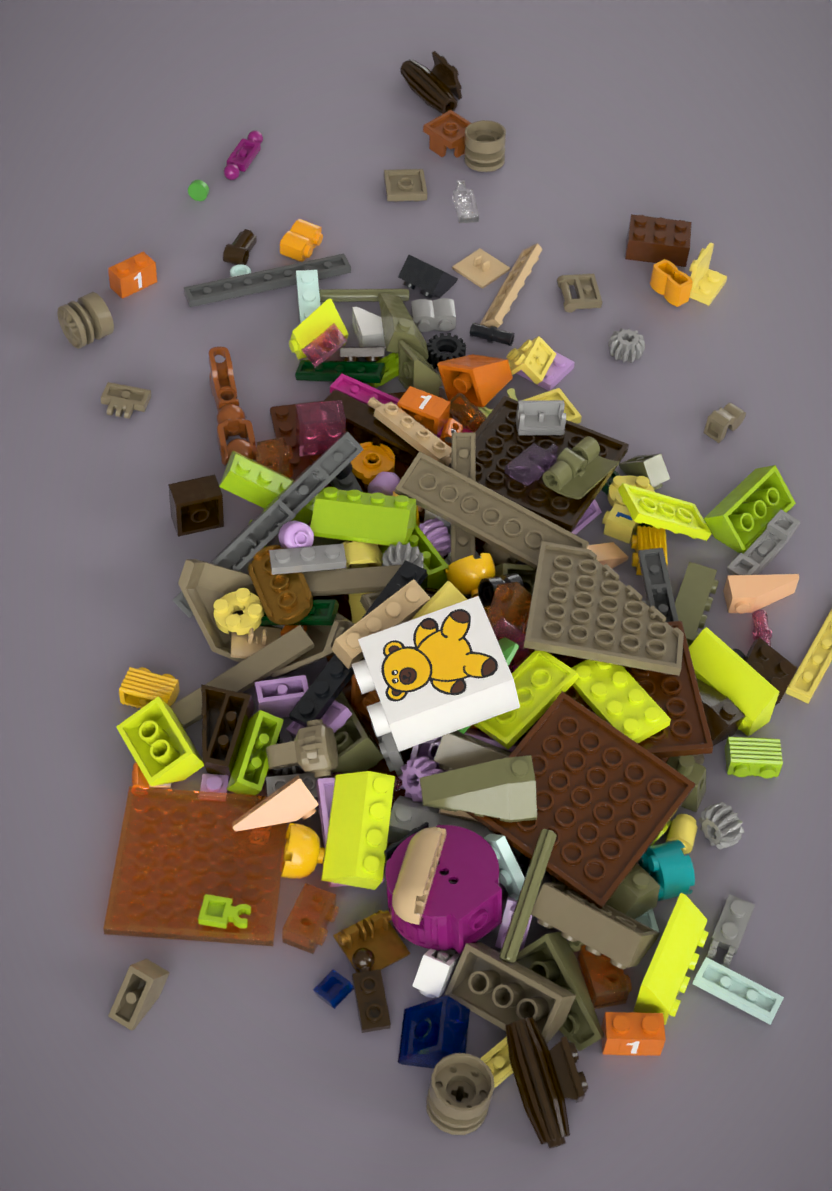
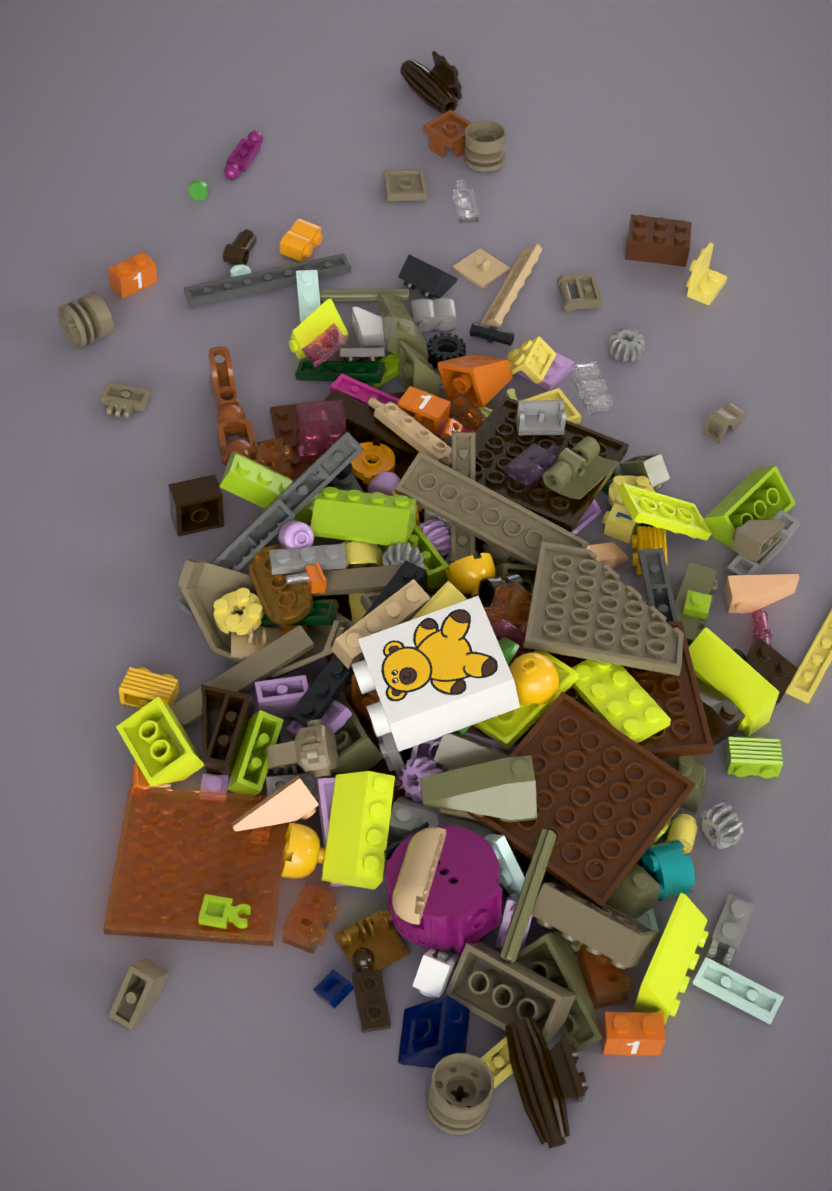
(313, 576): none -> orange piece
(535, 678): none -> yellow cylinder
(592, 387): none -> clear beam
(671, 282): light orange brick -> none
(697, 604): none -> lime plate
(757, 537): none -> dark tan slope

